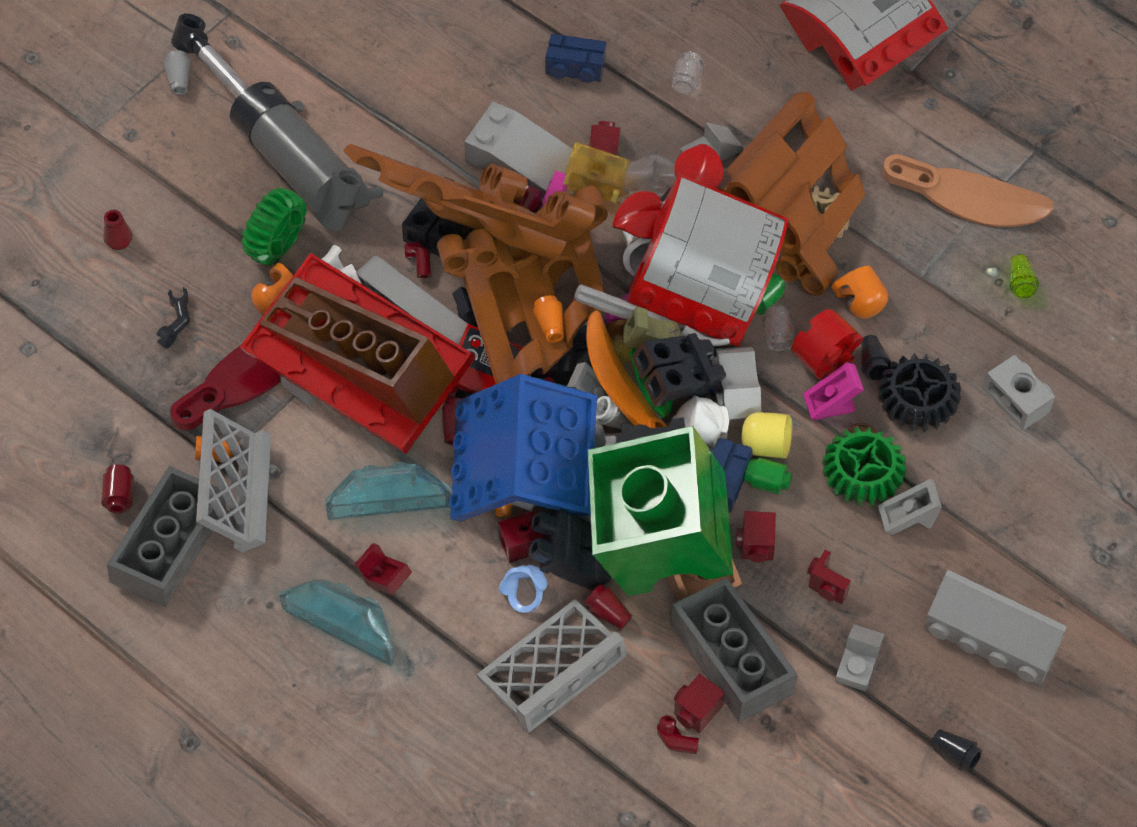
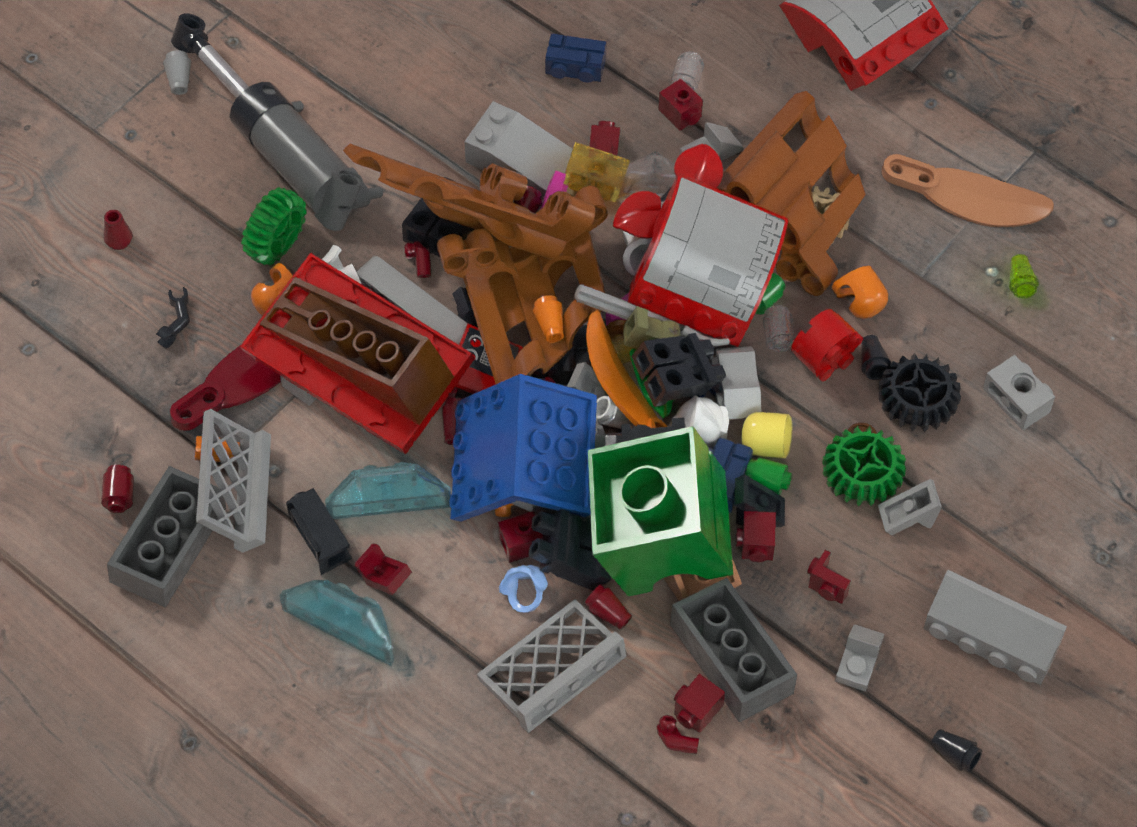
(318, 530): none -> black window
(680, 104): none -> dark red brick
(755, 497): none -> black slope
(834, 393): dark pink slope -> none

